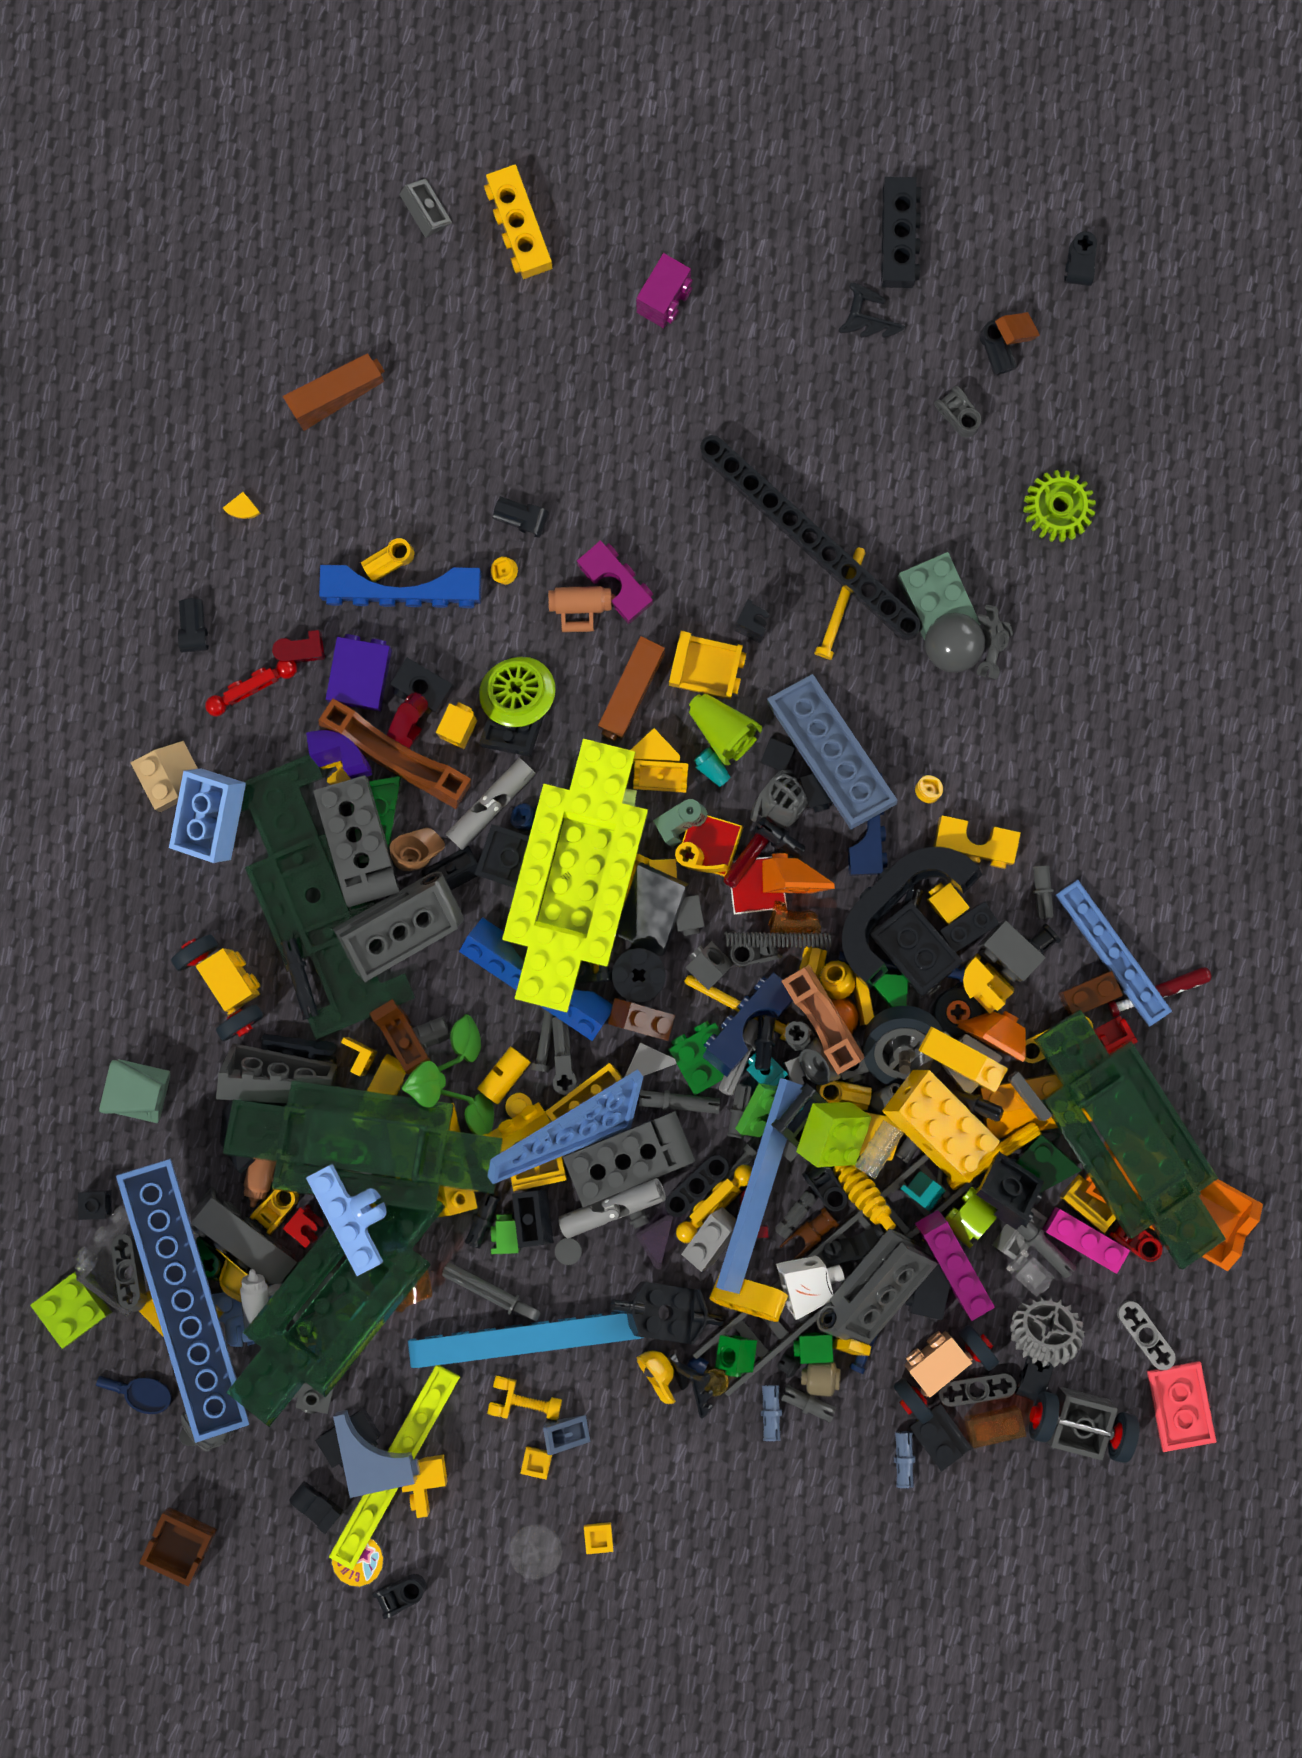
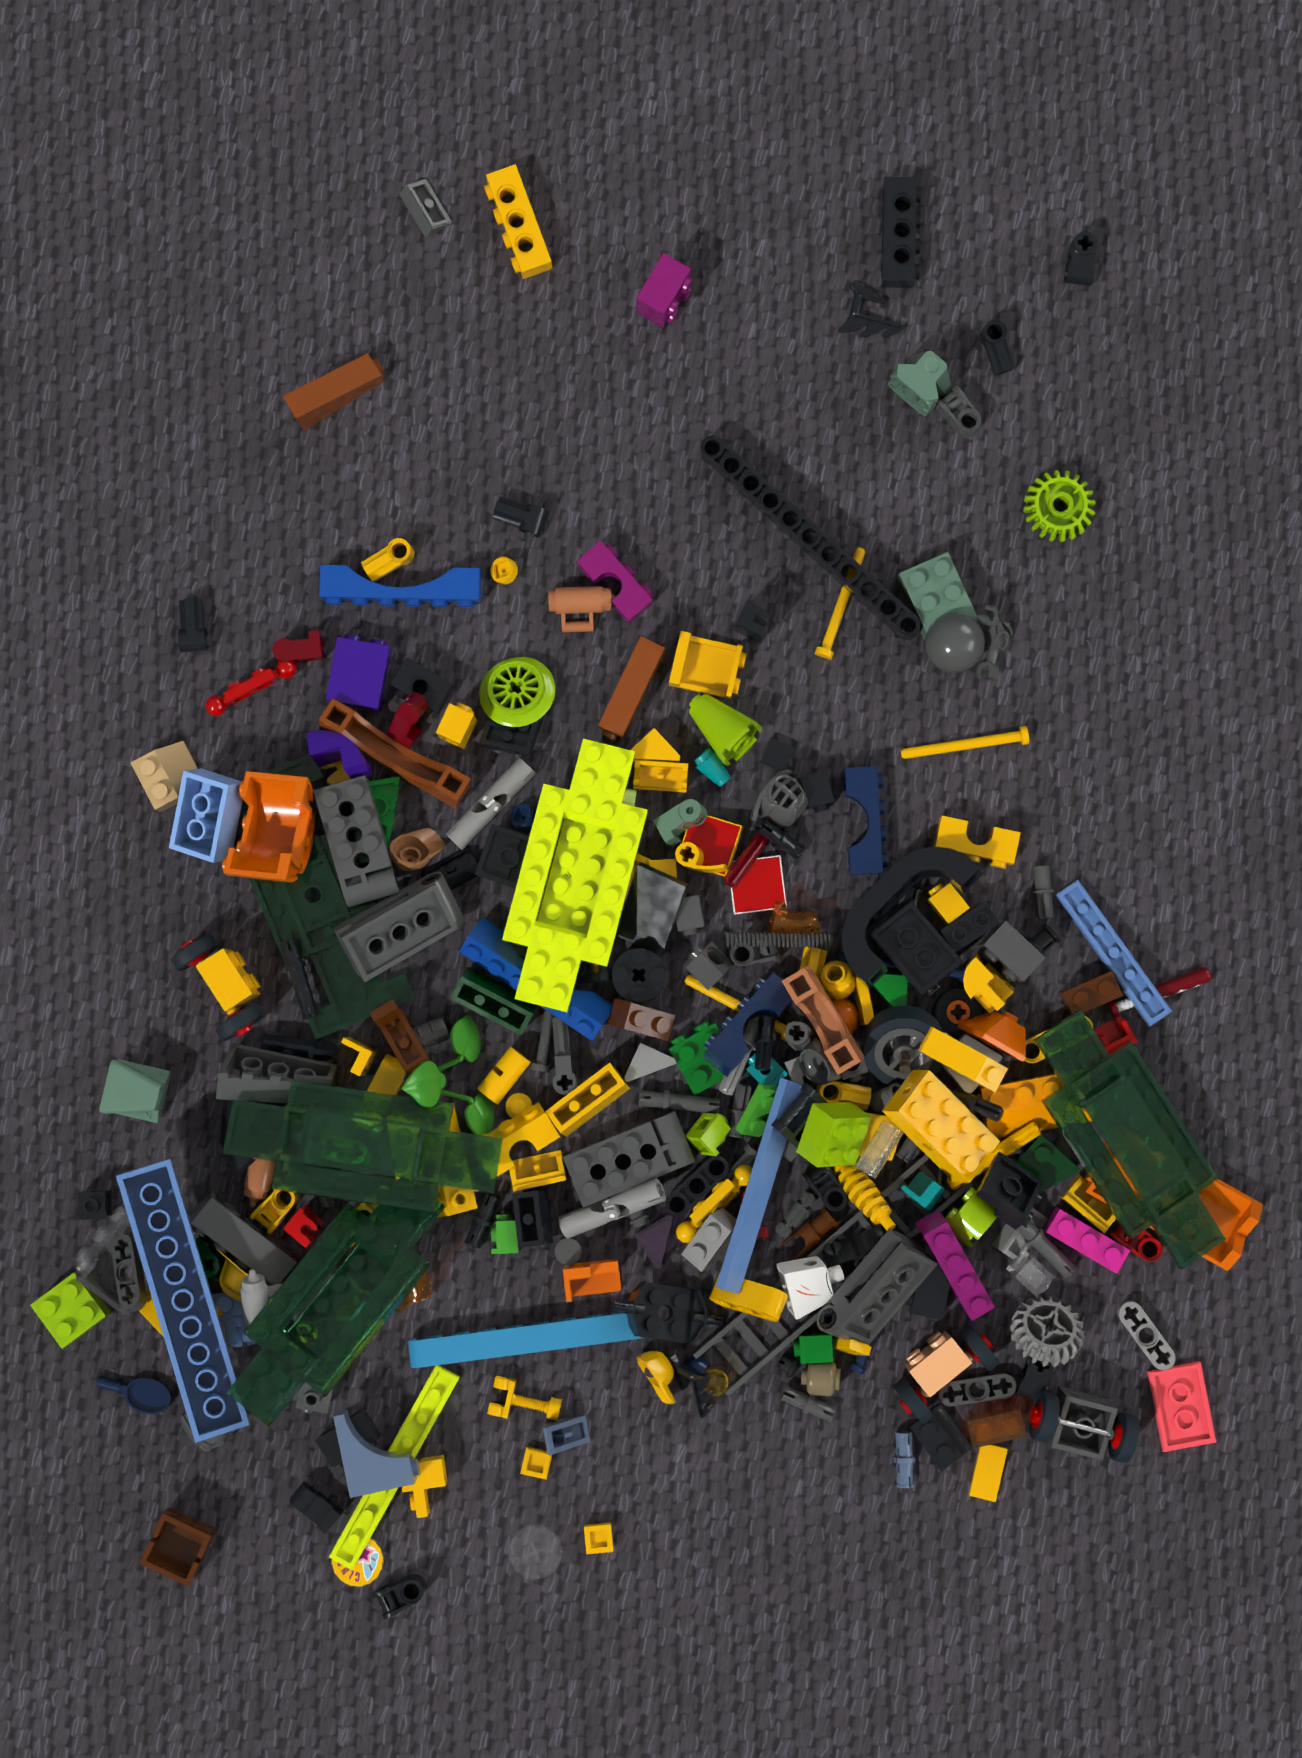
(241, 507): yellow tile -> none
(275, 830): none -> orange cylinder
(349, 1217): light blue plate -> none
(480, 1287): dark grey axle -> none
(493, 1001): none -> dark green brick
(527, 1310): dark grey tile -> none
(586, 1124): medium blue wing -> none
(591, 1278): none -> orange panel
(708, 1133): none -> lime brick
(736, 1354): green brick -> none
(771, 1413): sand blue pin -> none
(792, 876): orange slope -> none
(832, 751): sand blue plate -> none
(921, 381): none -> sand green piece
(929, 789): yellow tile -> none
(971, 743): none -> yellow bar
(988, 1472): none -> yellow tile
(1017, 328): dark orange tile -> none
(1029, 1096): dark grey tile -> none

